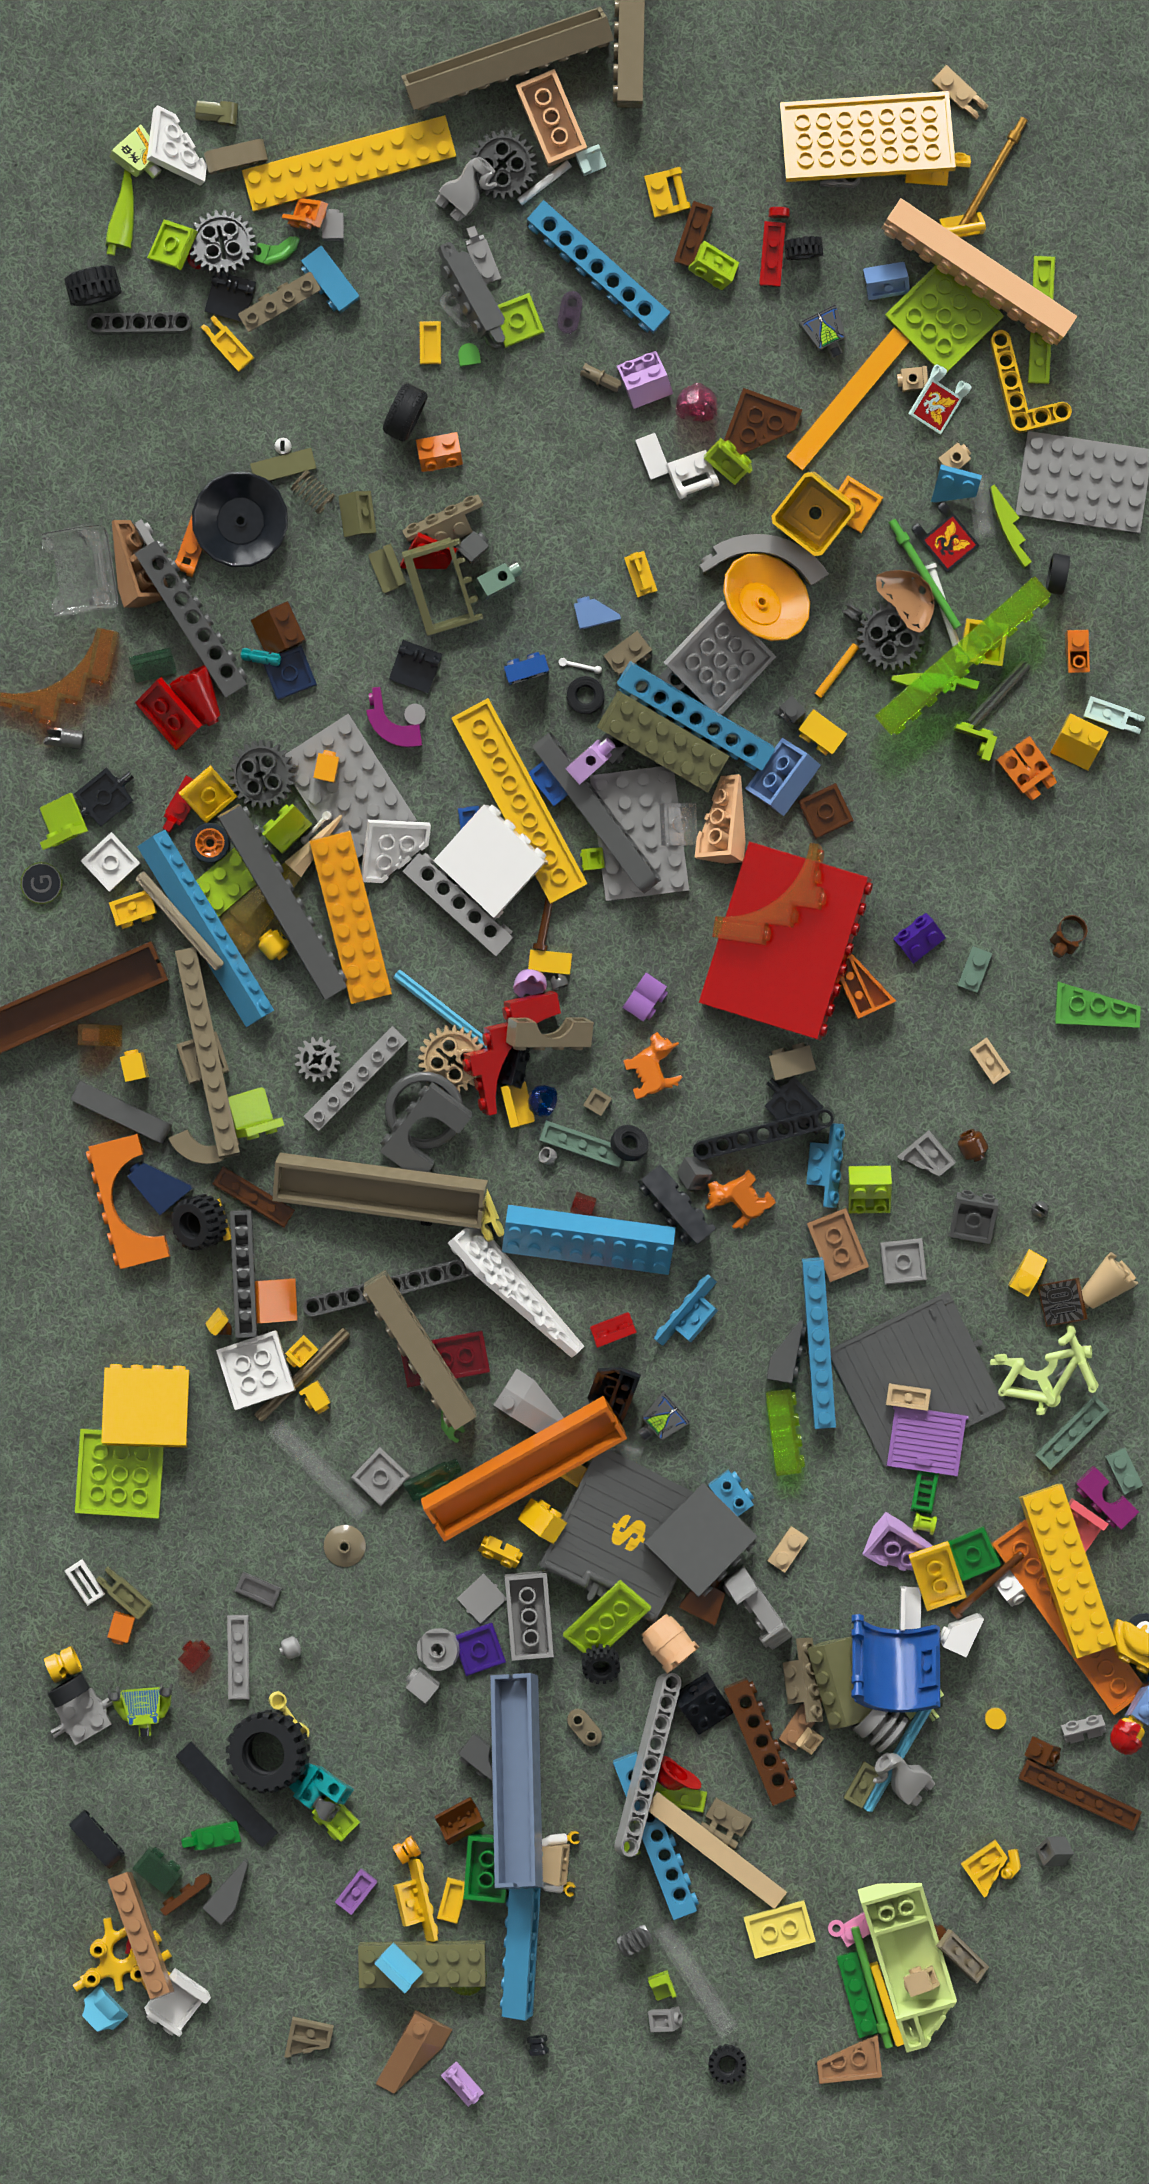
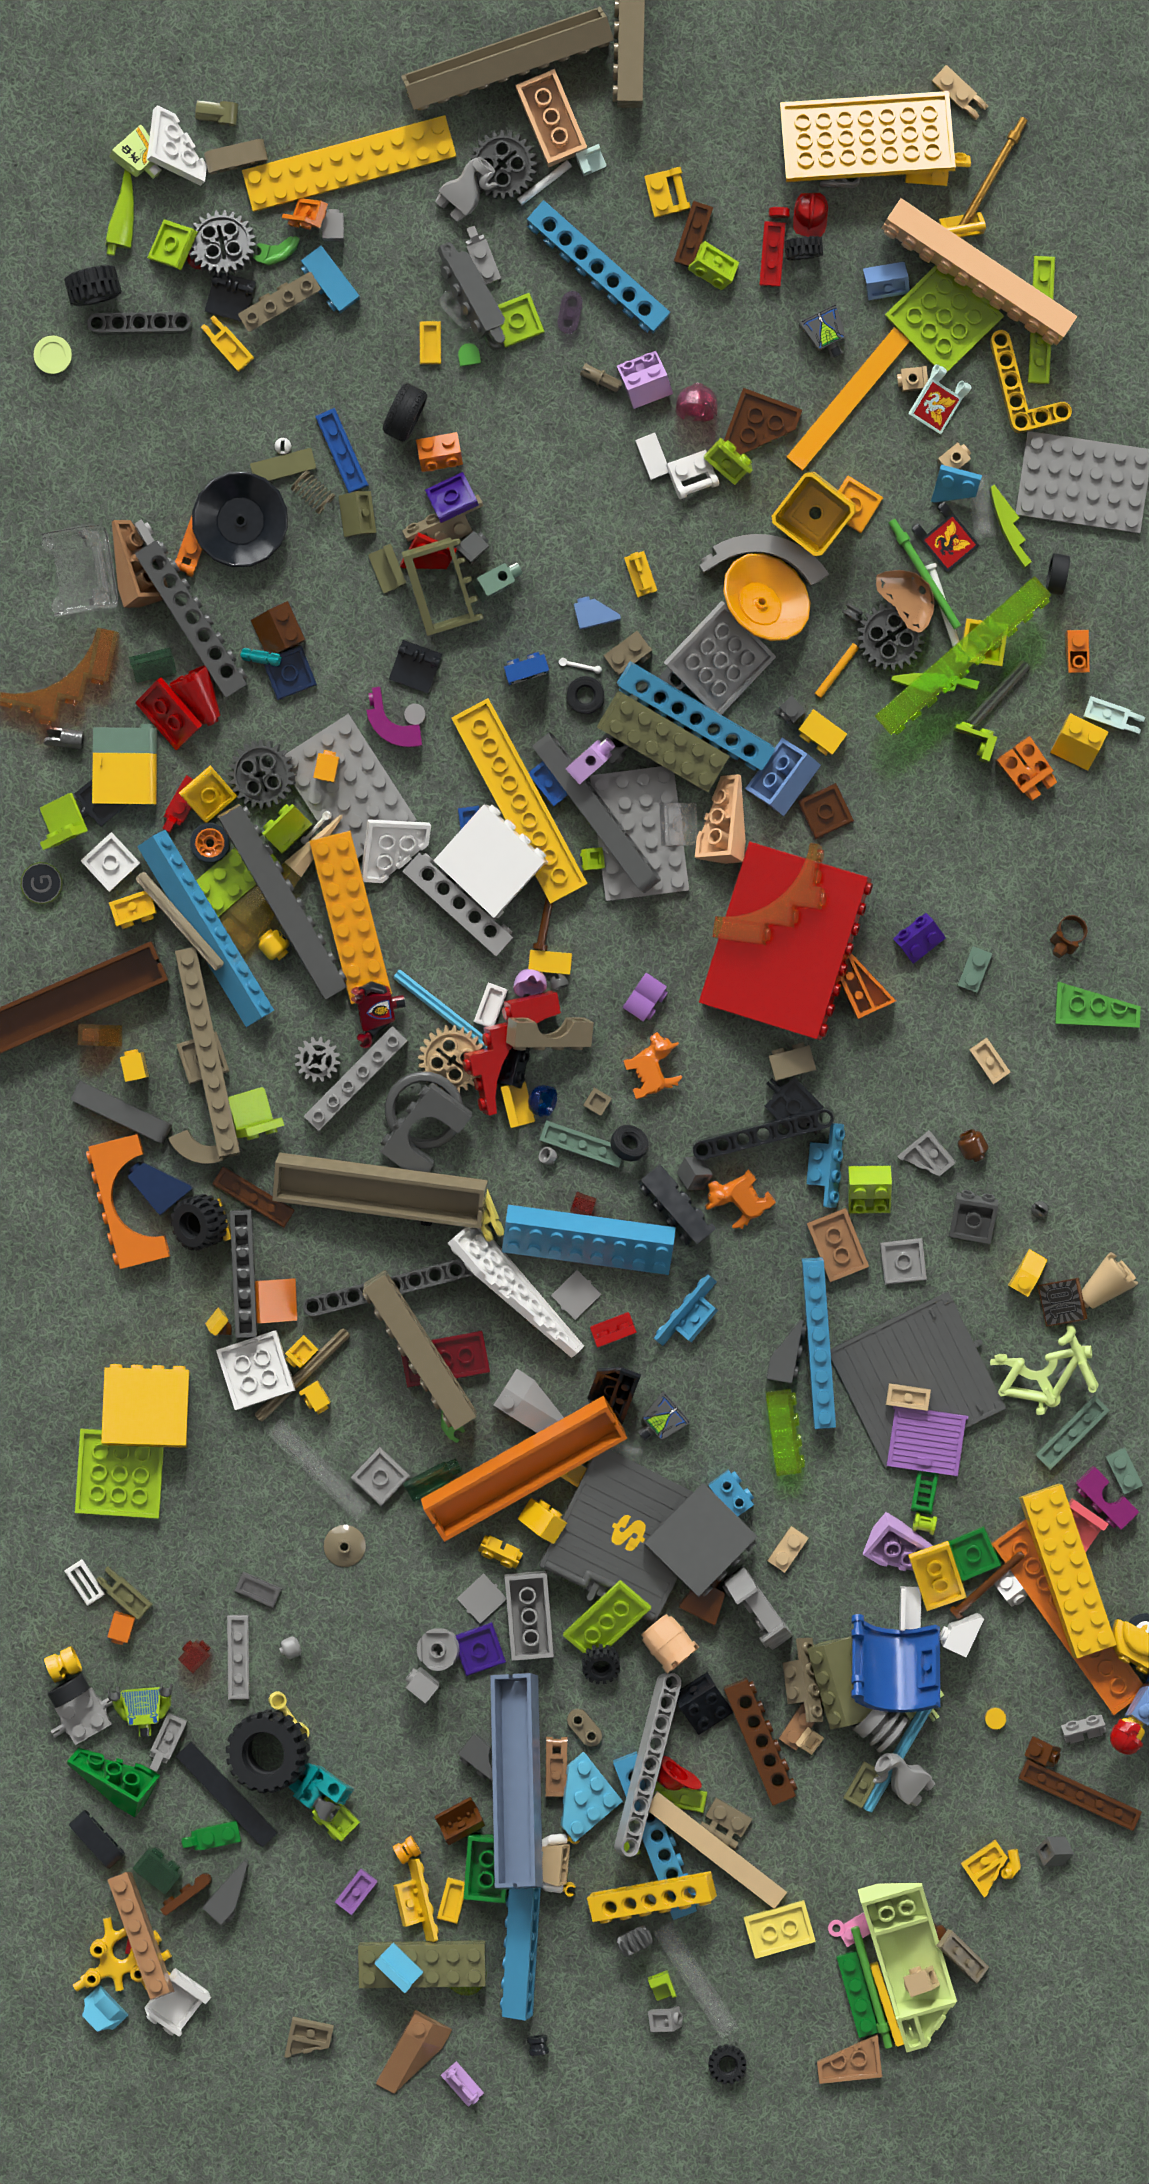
(52, 354): none -> yellowish green piece
(121, 1784): none -> green wedge
(125, 765): none -> yellow door
(166, 1740): none -> light grey hinge
(341, 450): none -> blue tile
(375, 1009): none -> dark red torso
(451, 497): none -> dark purple tile
(490, 1005): none -> white tile
(556, 1767): none -> medium nougat plate
(576, 1294): none -> light grey piece
(586, 1797): none -> medium azure plate
(700, 1882): none -> yellow brick
(810, 214): none -> red piece

